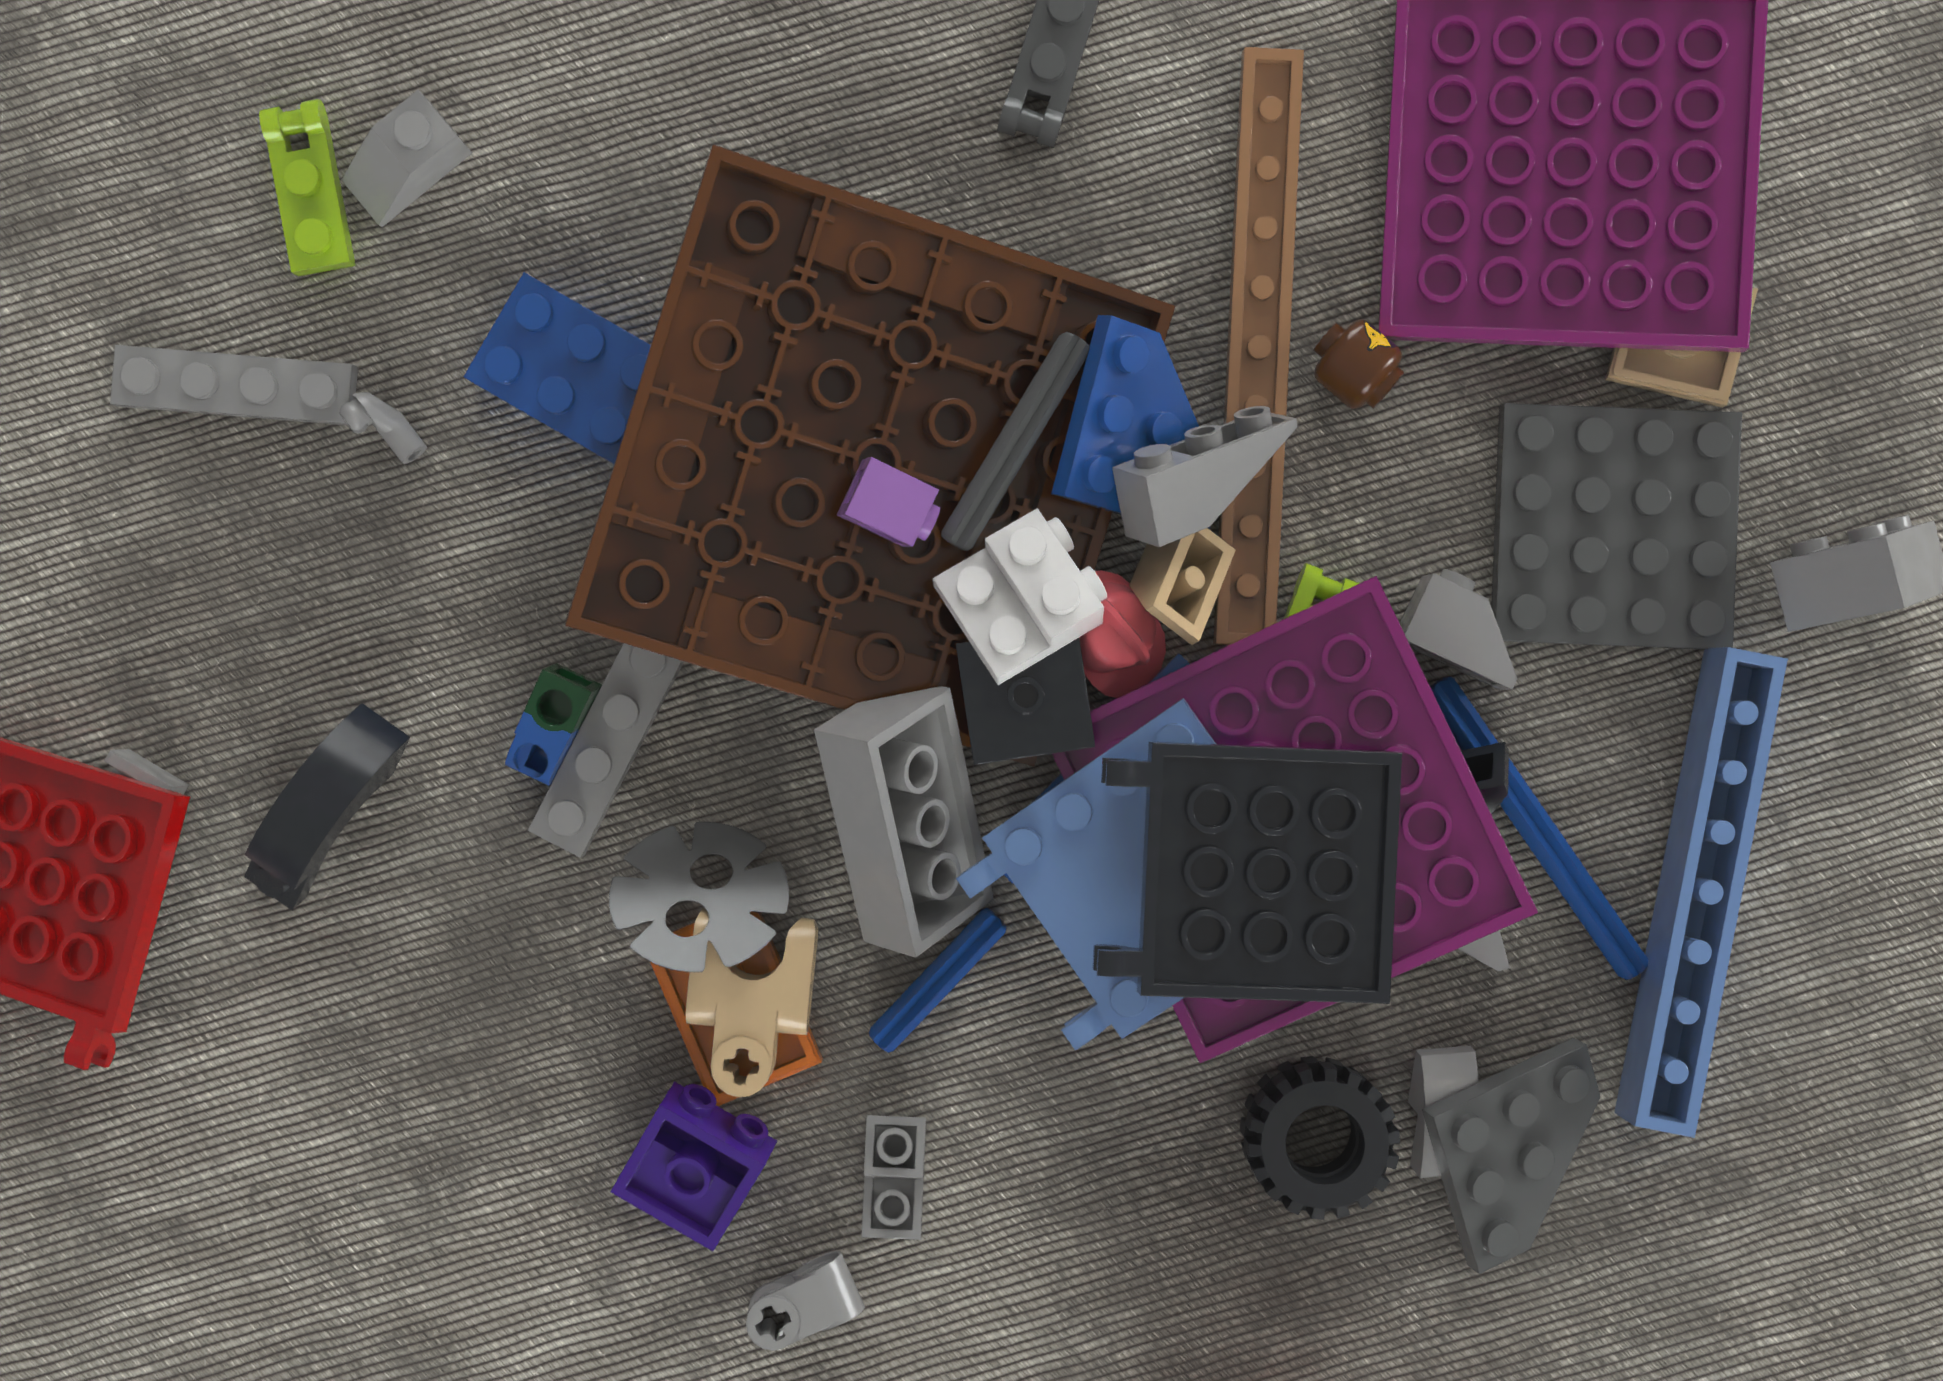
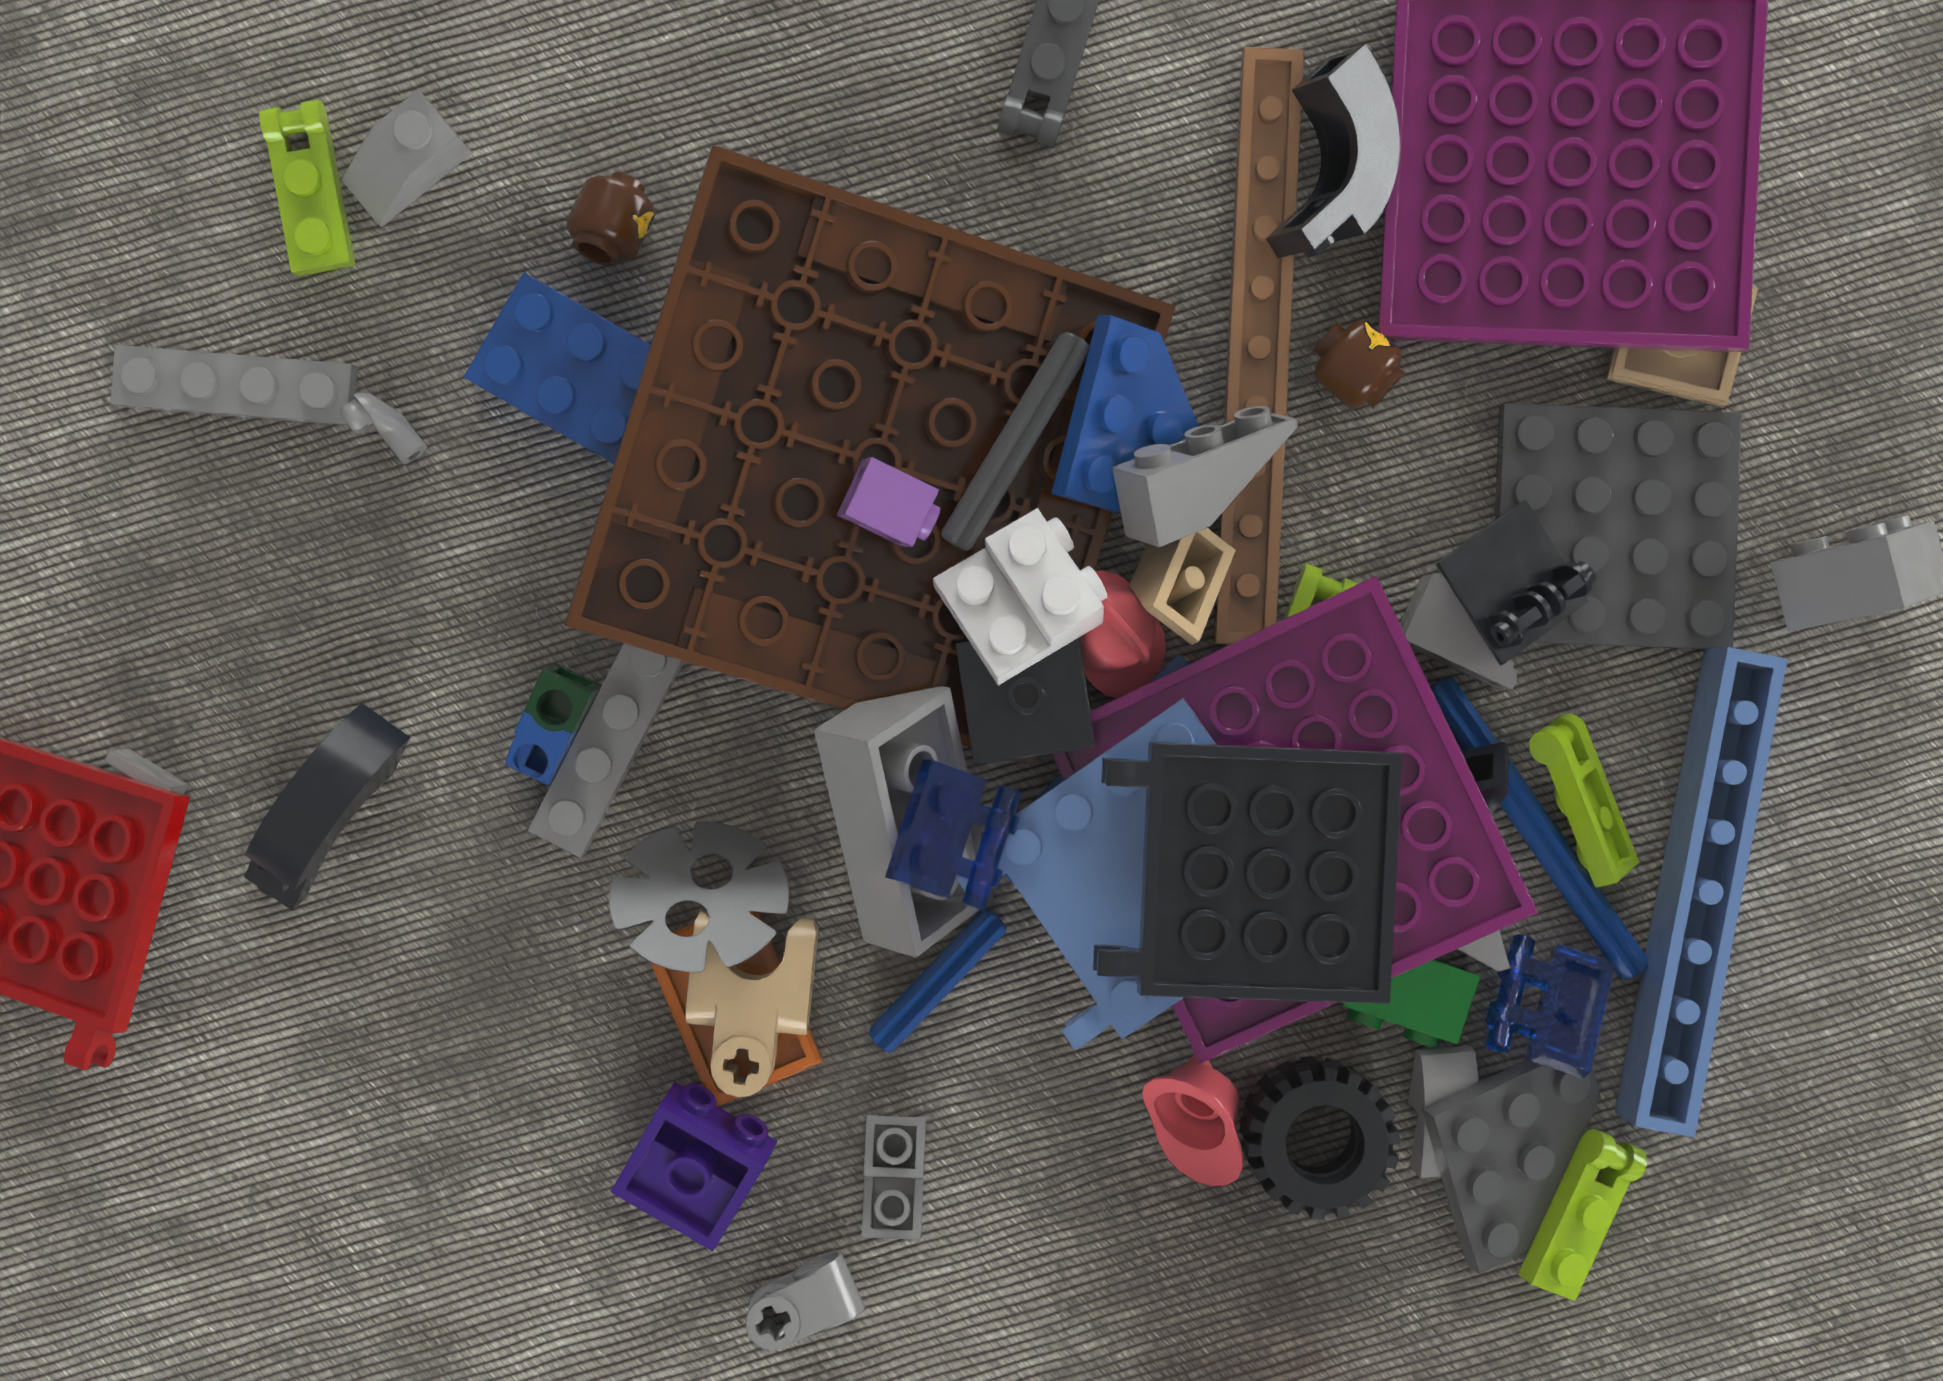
(610, 219): none -> reddish brown head
(937, 830): none -> clear blue plate
(1196, 1121): none -> coral piece
(1358, 149): none -> arch
(1426, 1001): none -> green slope
(1515, 582): none -> black hinge
(1568, 1010): none -> clear blue plate
(1581, 1213): none -> lime plate
(1585, 798): none -> lime plate

